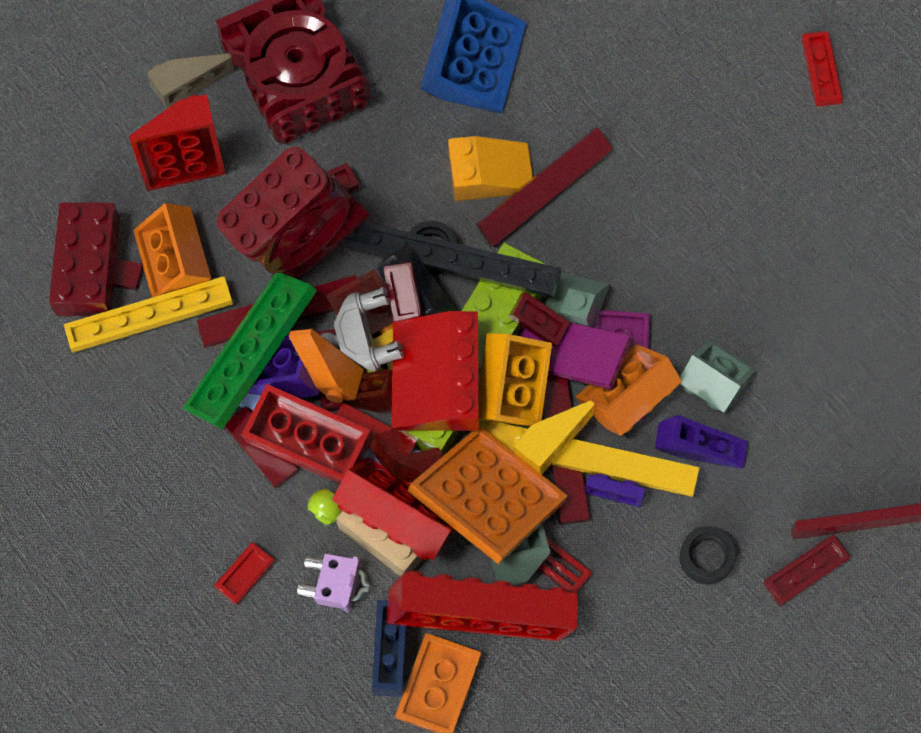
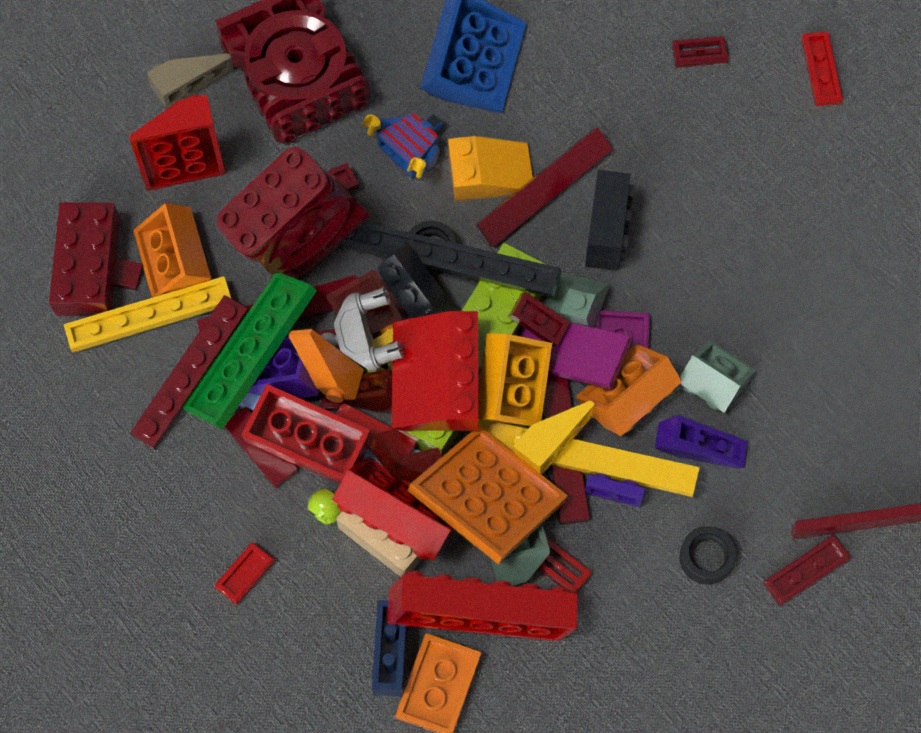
(189, 372): none -> dark red plate
(339, 581): lavender piece -> none
(403, 291): tile -> none
(407, 141): none -> torso
(610, 220): none -> black brick
(699, 56): none -> dark red tile

